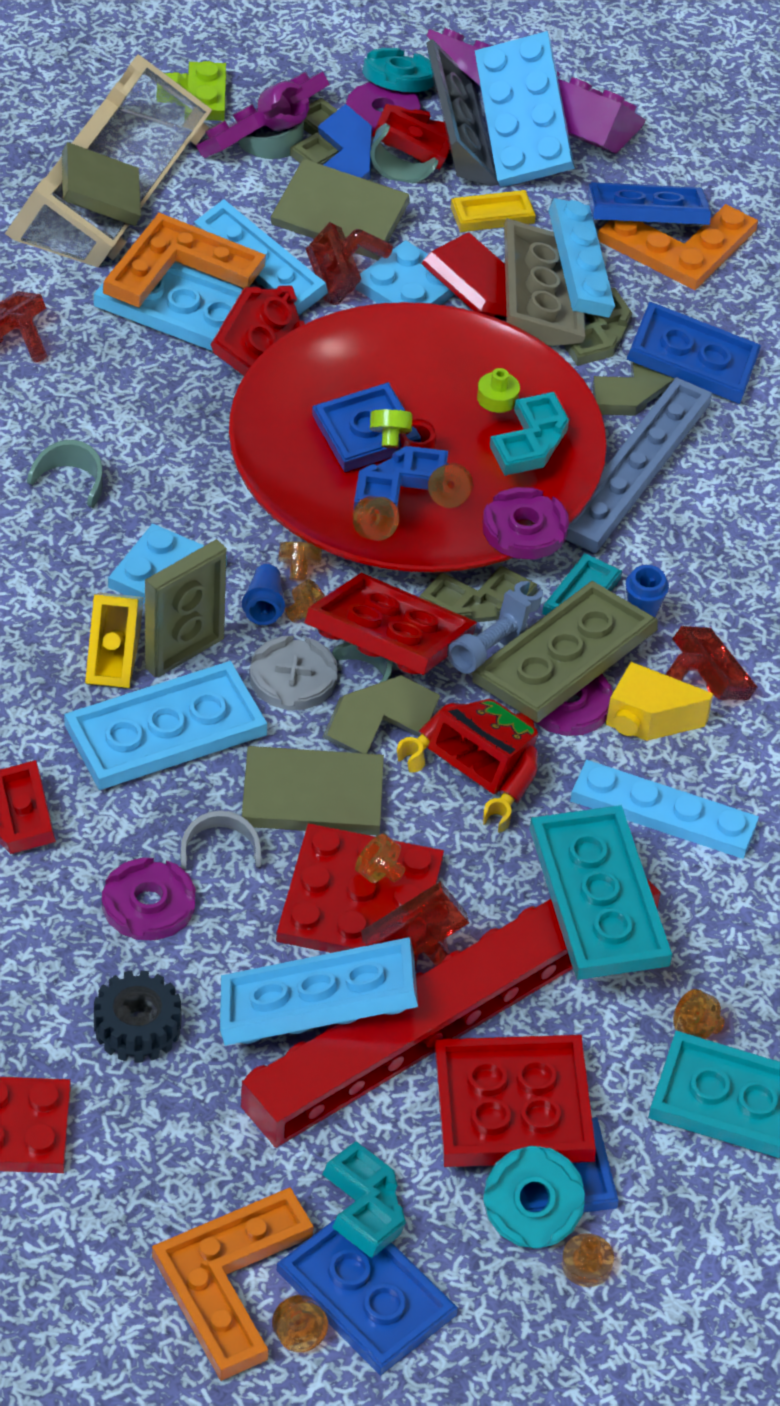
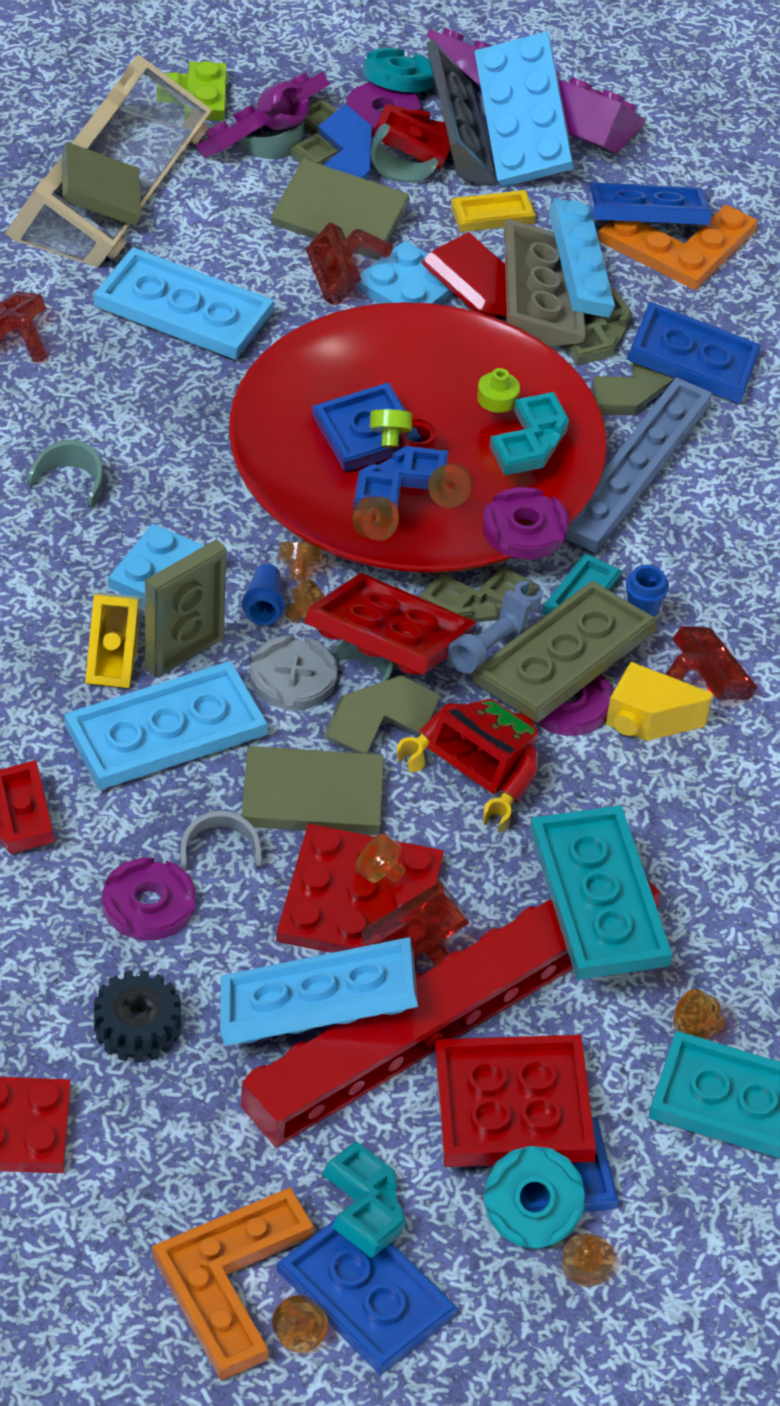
(171, 241): orange plate -> none
(255, 324): red tile -> none
(280, 266): medium azure plate -> none
(666, 808): medium azure plate -> none

